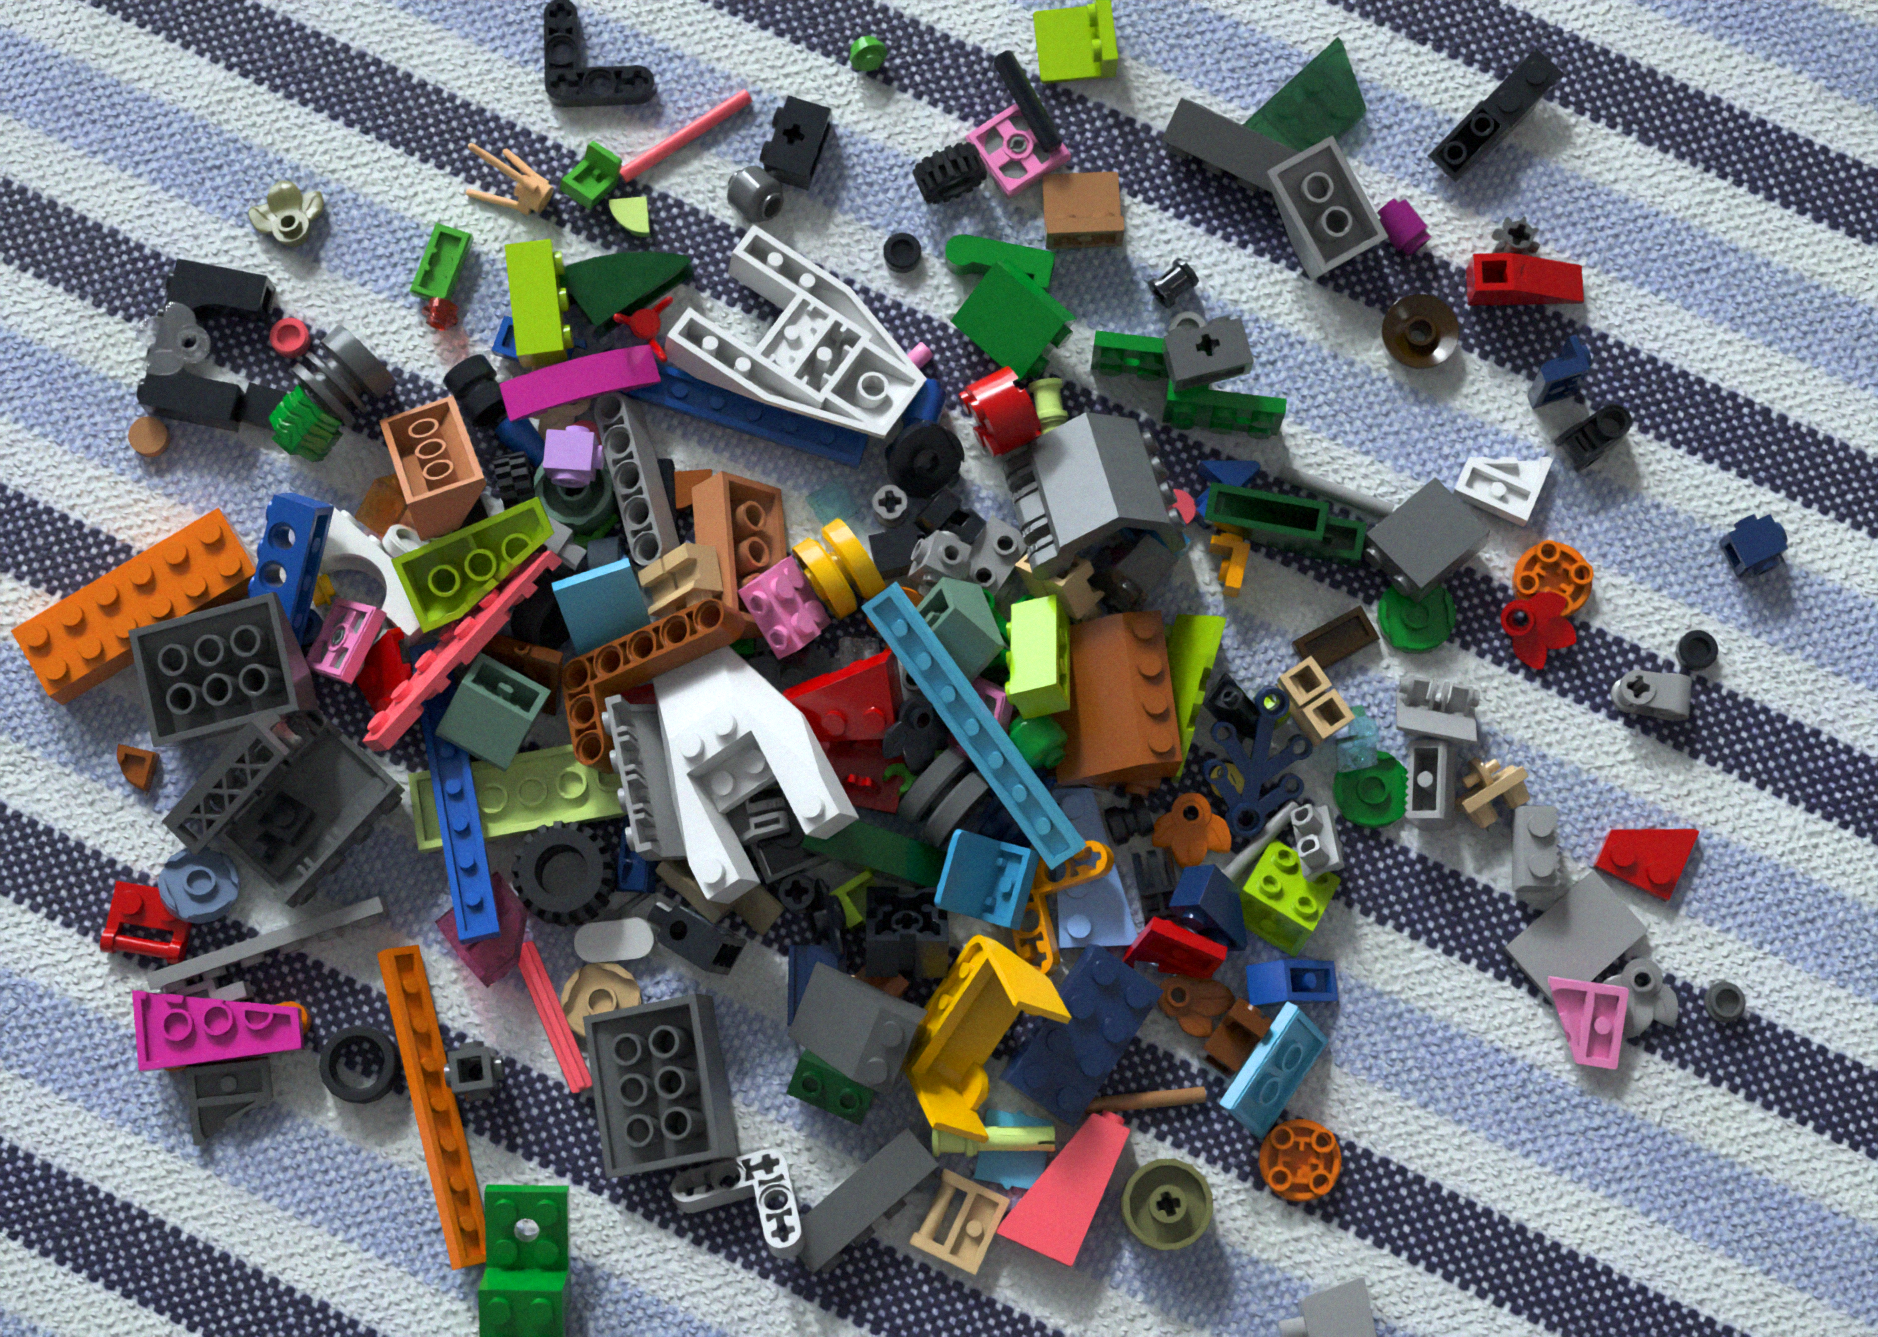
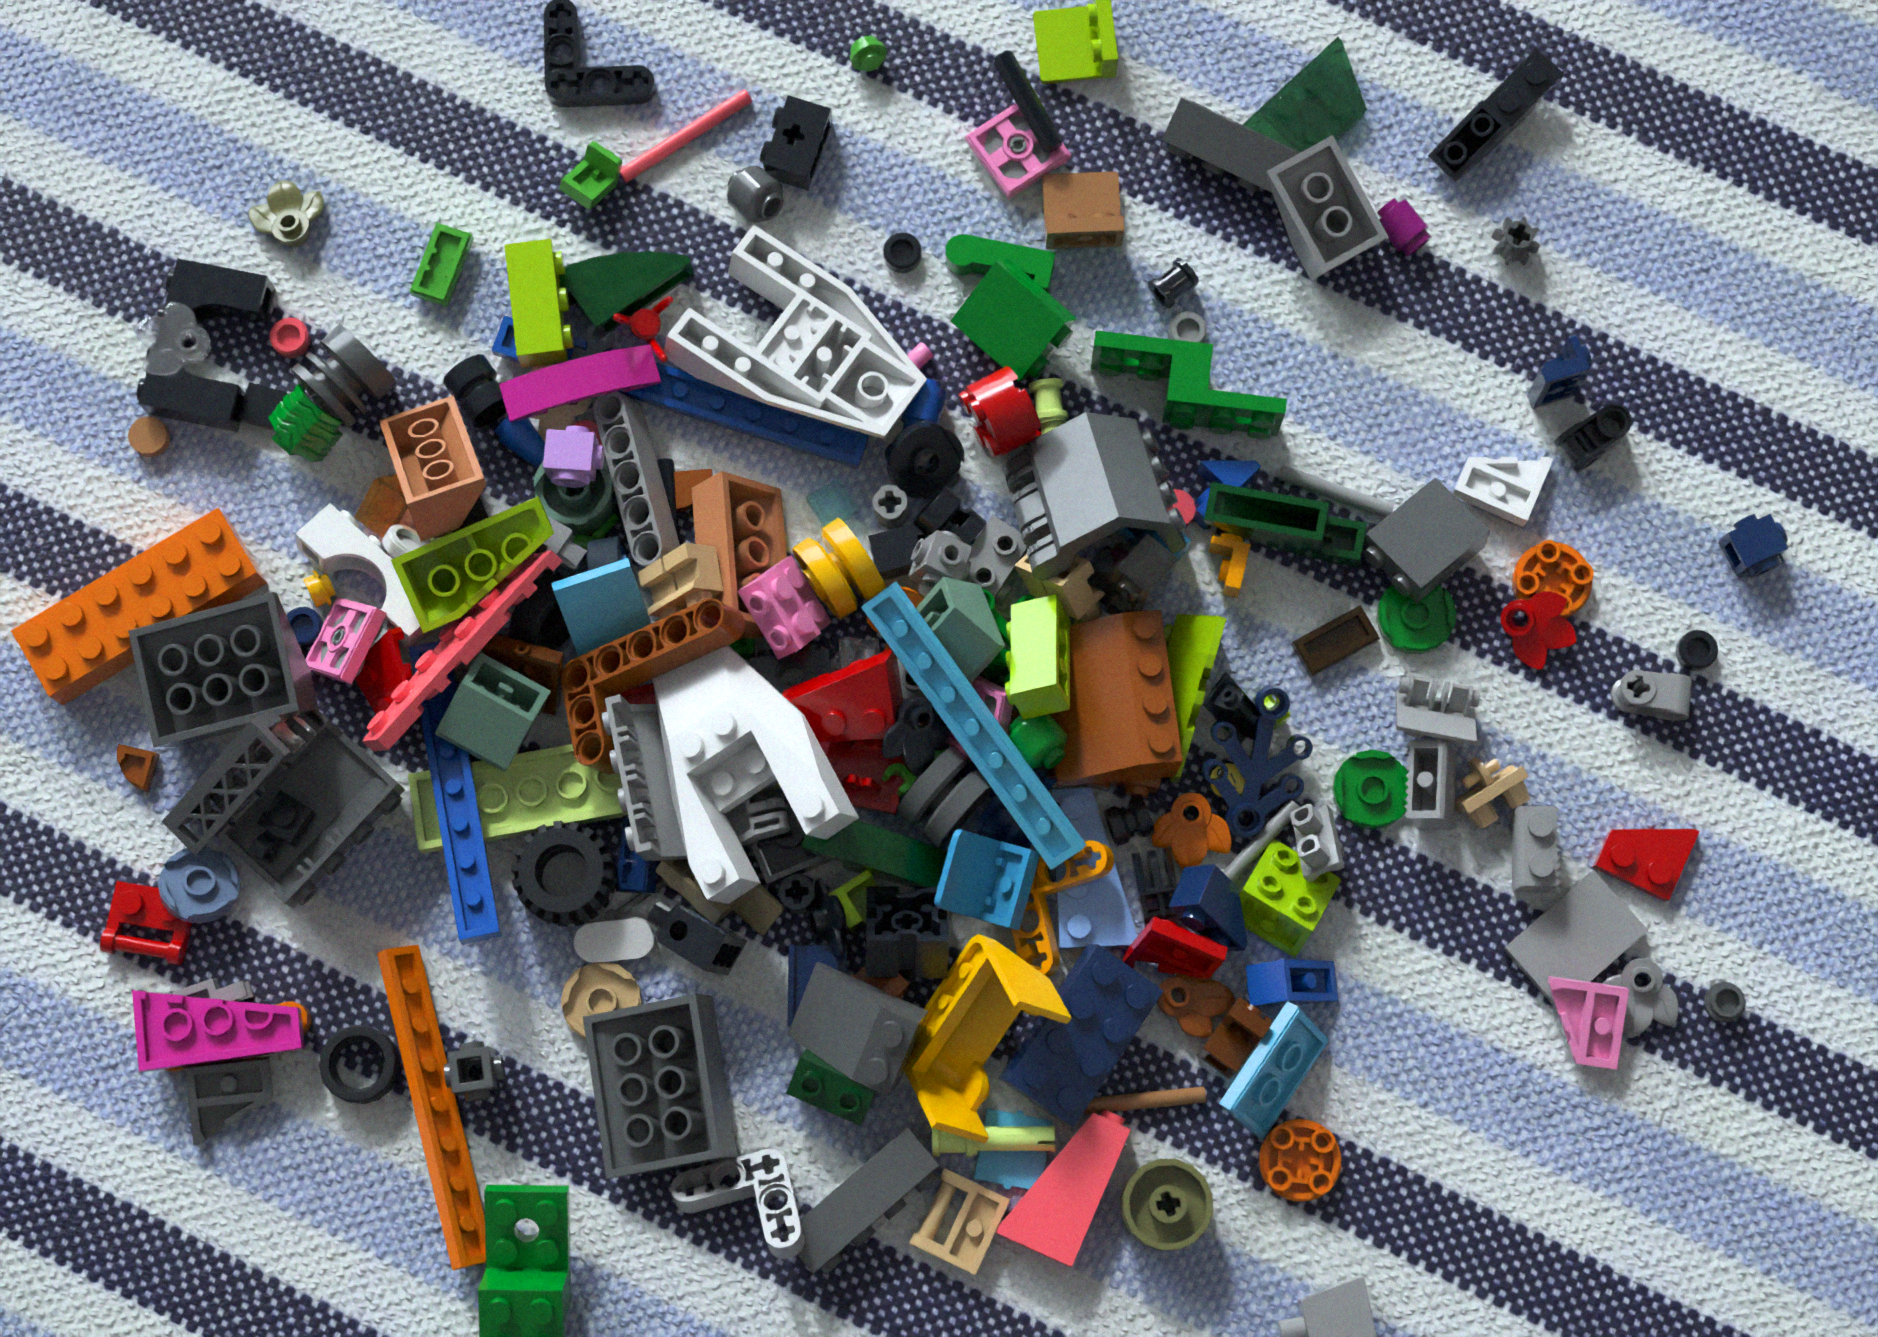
(252, 951): light grey plate -> none
(301, 562): blue brick -> none
(441, 313): clear red plate -> none
(496, 956): clear pink slope -> none
(514, 479): black tyre -> none
(531, 189): light nougat plant -> none
(553, 1019): coral axle -> none
(632, 214): yellowish green tile -> none
(950, 173): black tyre -> none
(1192, 367): dark grey brick -> none
(1312, 708): tan hips -> none
(1360, 746): clear light blue bracket -> none
(1421, 314): dark brown dish -> none
(1522, 280): red slope -> none

